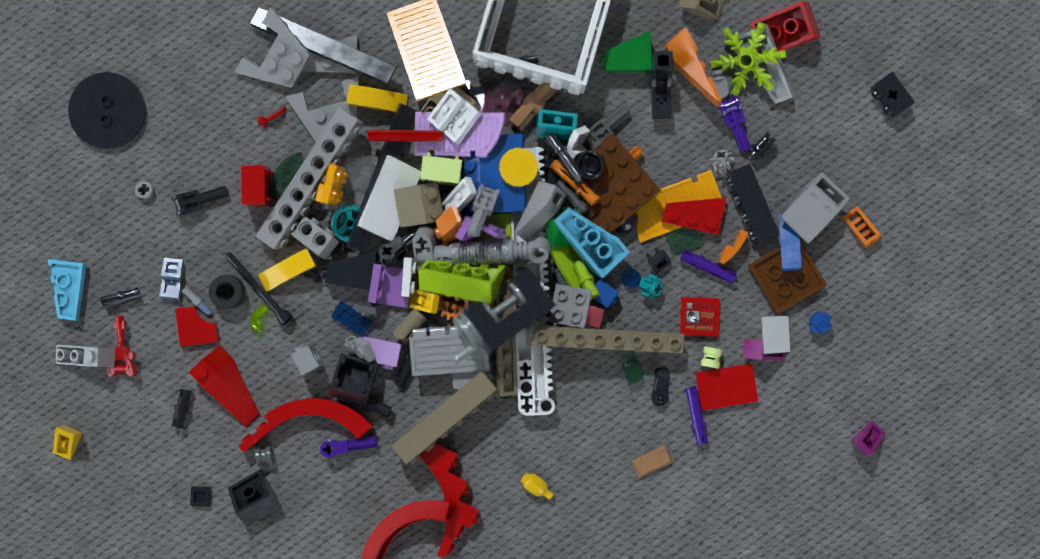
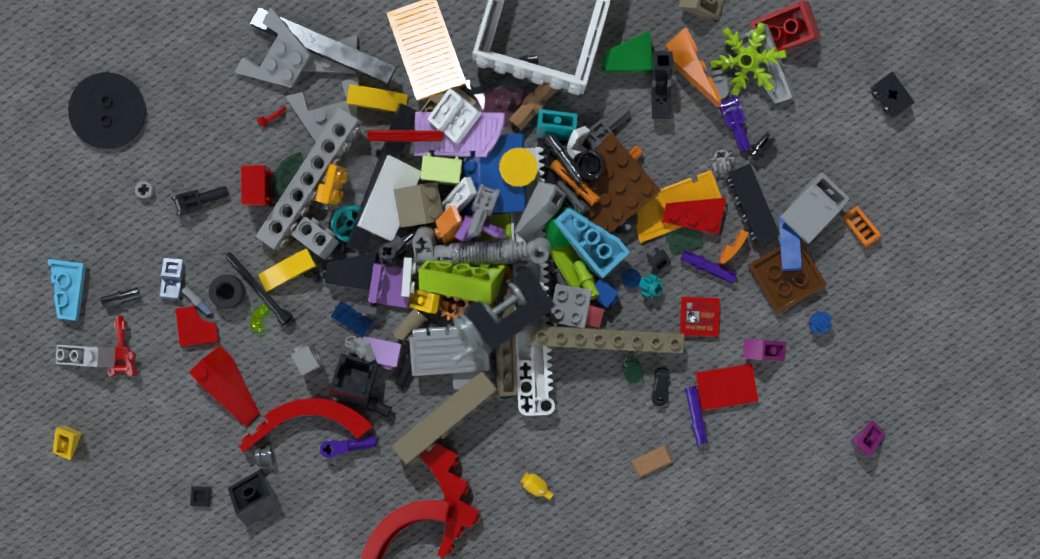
(181, 408): black pin -> none
(713, 353): yellowish green wheel -> none
(776, 334): white sticker -> none

